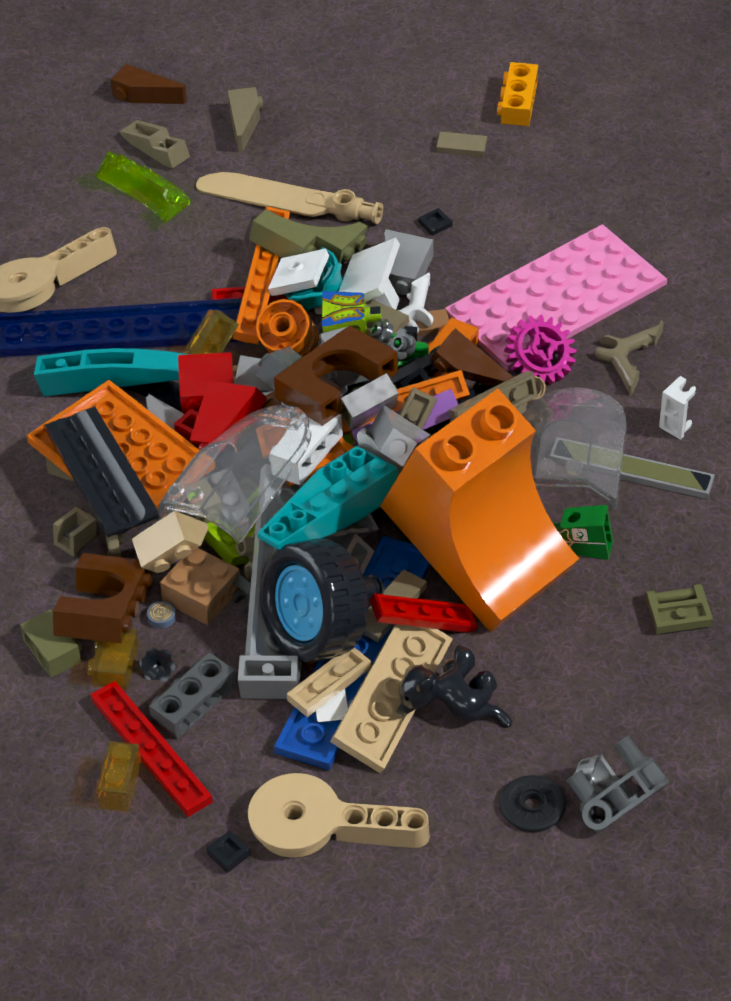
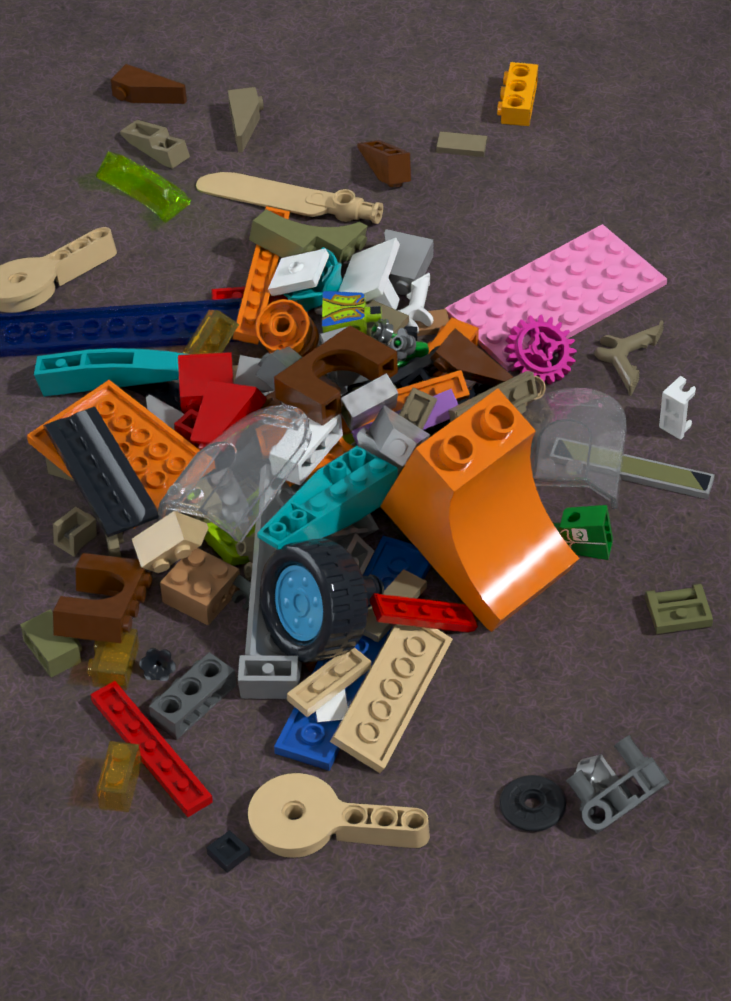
(161, 614): tile -> none
(387, 162): none -> reddish brown slope
(435, 221): black tile -> none
(464, 700): black animal -> none

